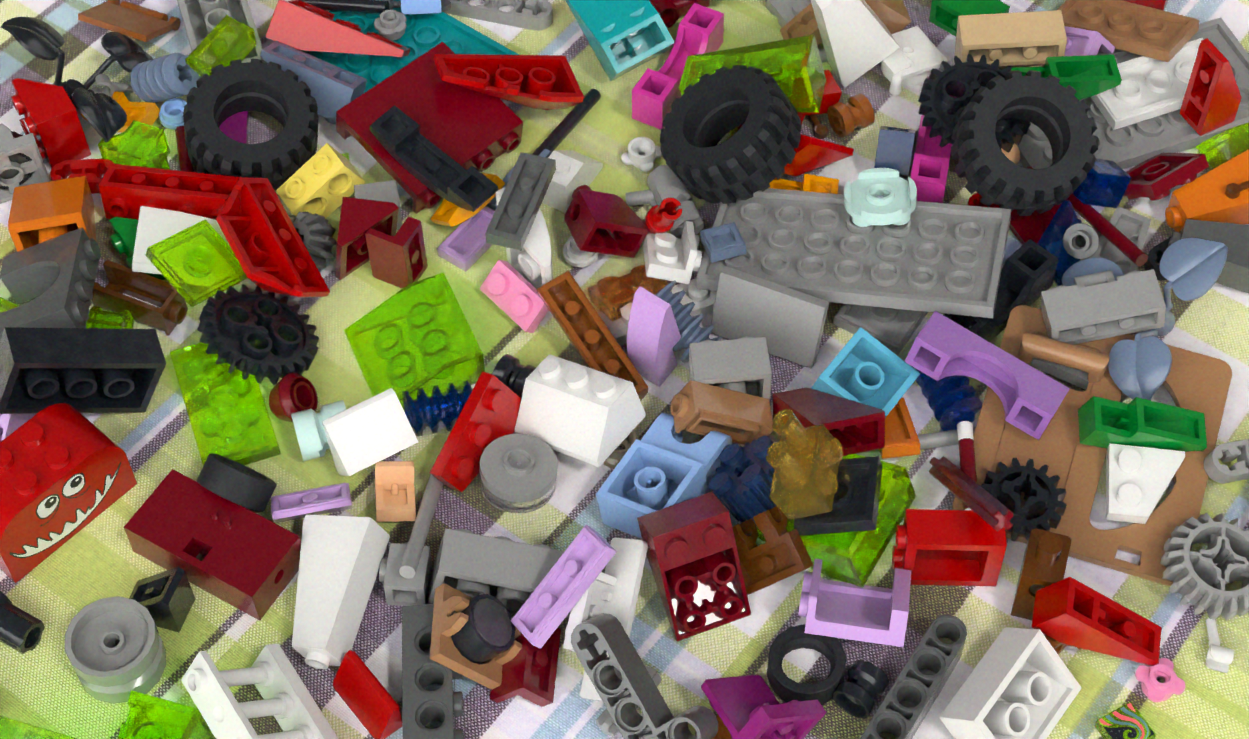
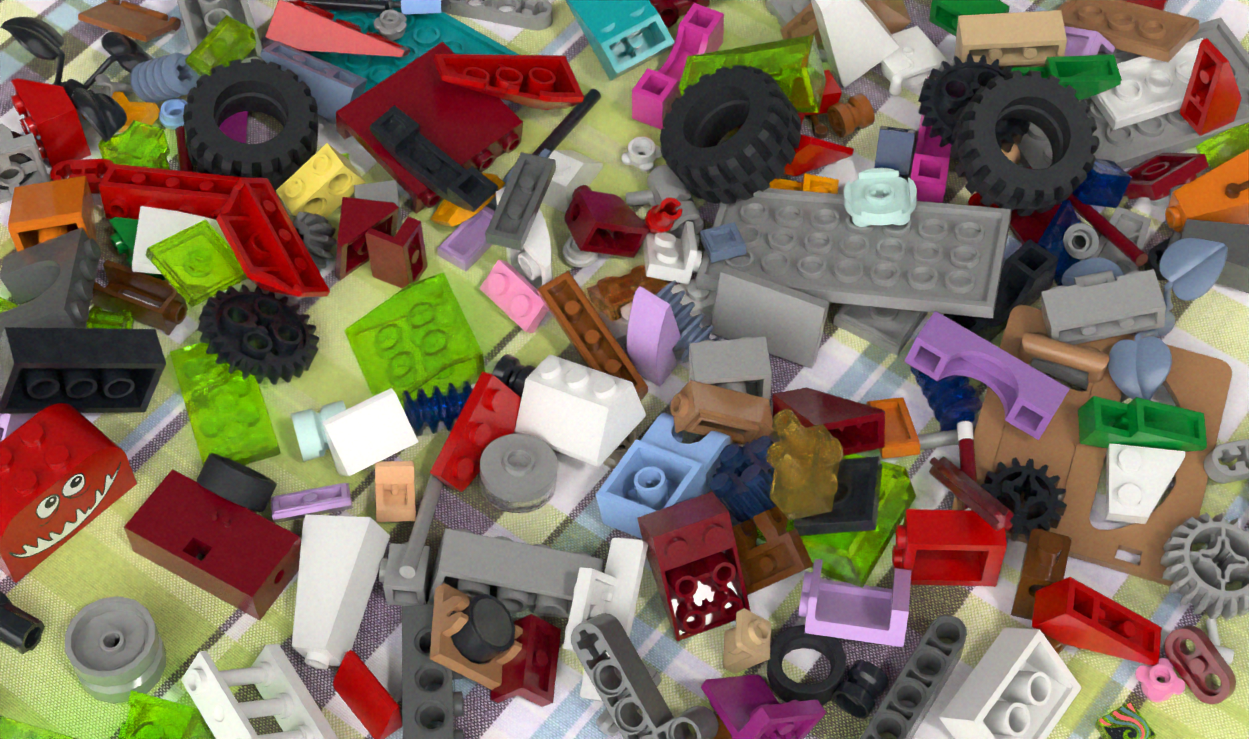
(166, 597): black slope -> none
(292, 395): dark red cone -> none
(563, 586): lavender tile -> none
(747, 642): none -> tan bracket
(867, 373): medium azure slope -> none
(1199, 665): none -> plate

